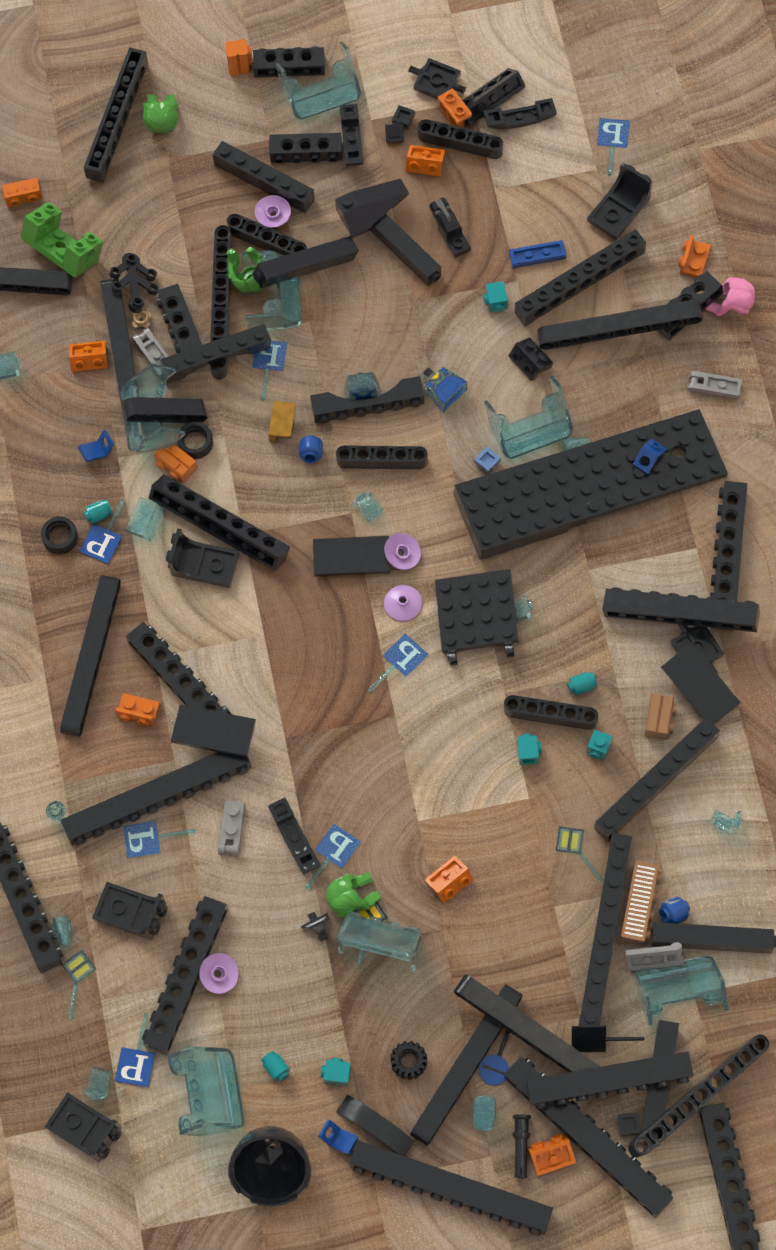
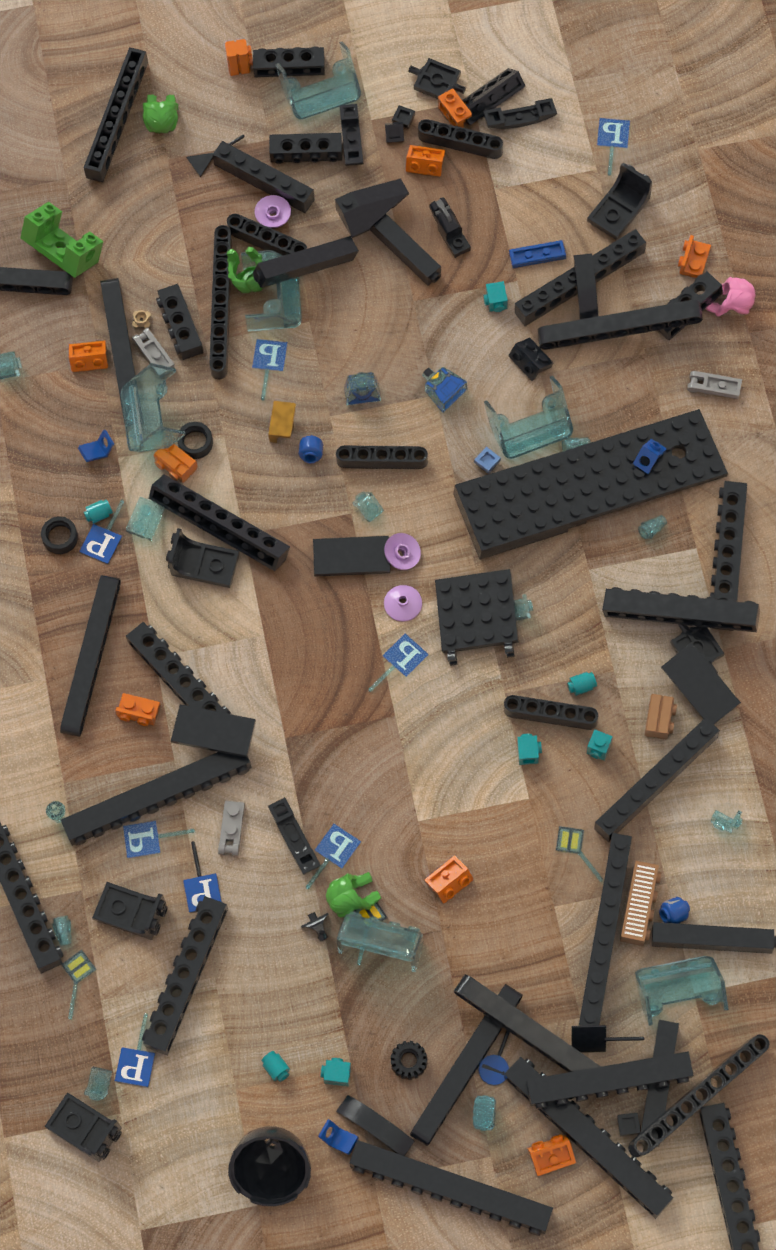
(22, 192): orange bracket -> none
(132, 263): black plant -> none
(164, 410): black beam -> none
(200, 886): none -> blue piece
(201, 161): none -> black piece
(210, 1088): clear light blue windscreen -> none
(227, 969): lavender dish -> none
(240, 343): black arch -> none
(331, 407): black arch -> none
(521, 1135): black pin -> none
(586, 286): none -> black slope
(651, 527): none -> clear light blue cone
(655, 957): light grey plate -> none

